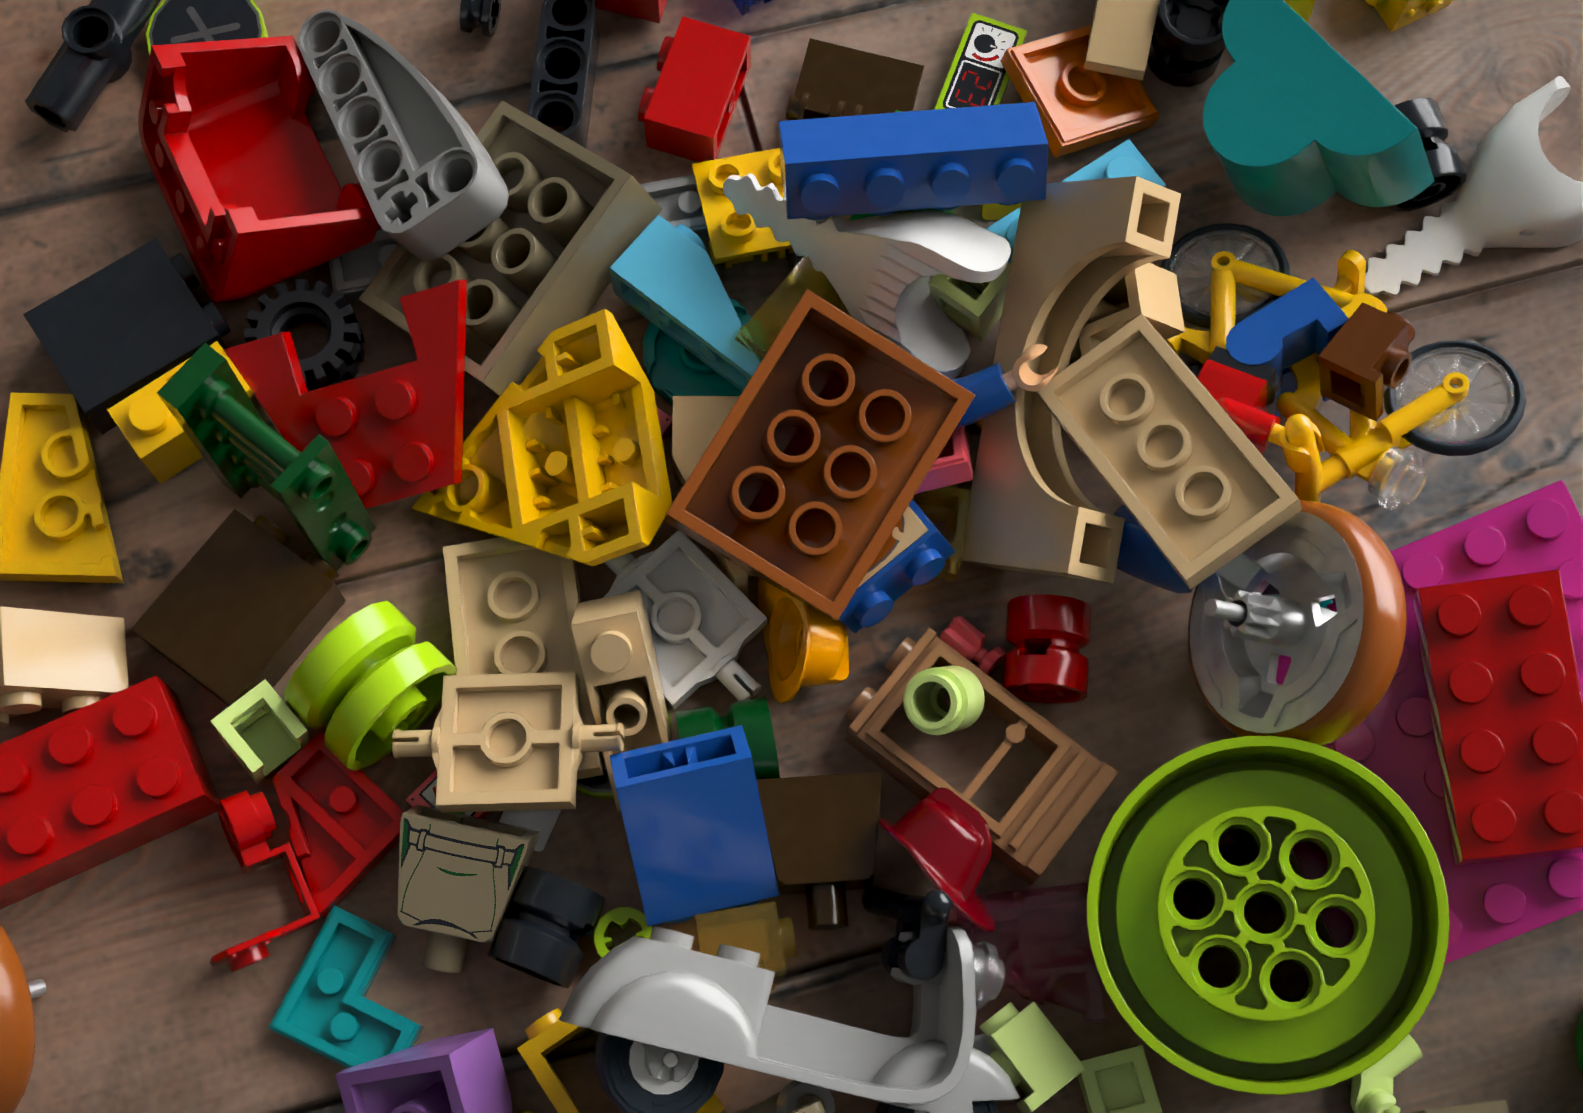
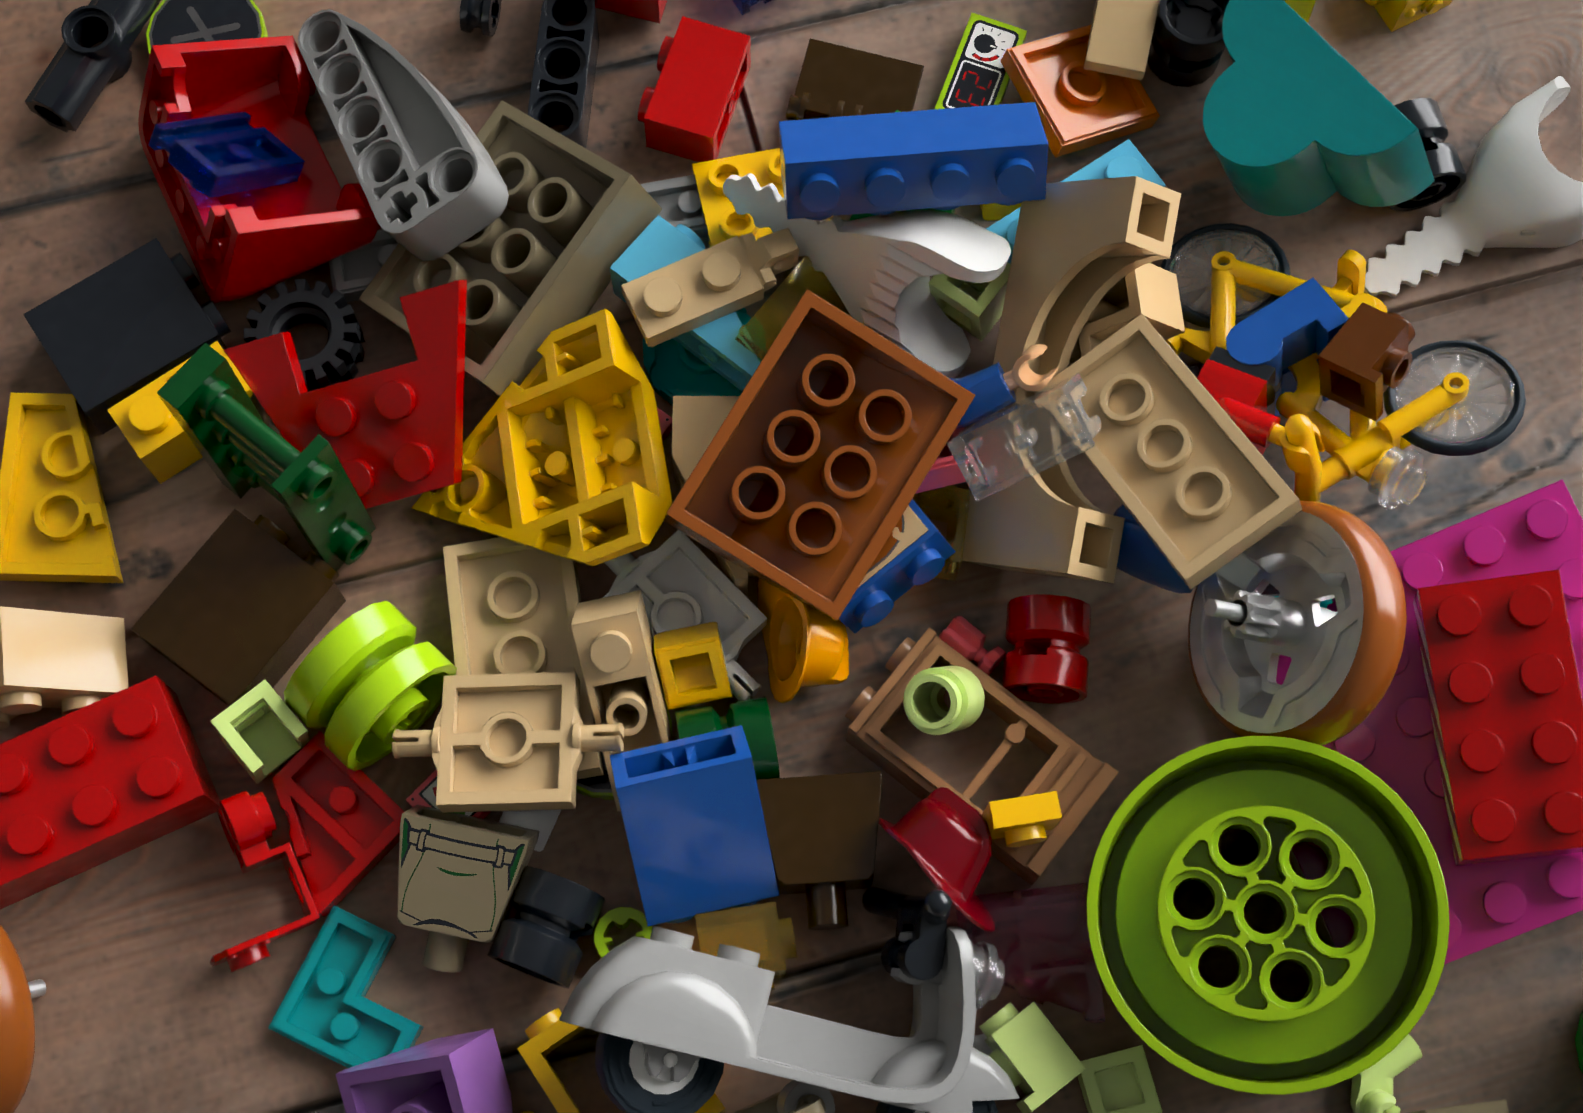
(226, 154): none -> clear blue plate
(692, 665): none -> yellow slope
(708, 284): none -> tan hinge
(1023, 818): none -> yellow plate
(1025, 438): none -> clear hinge

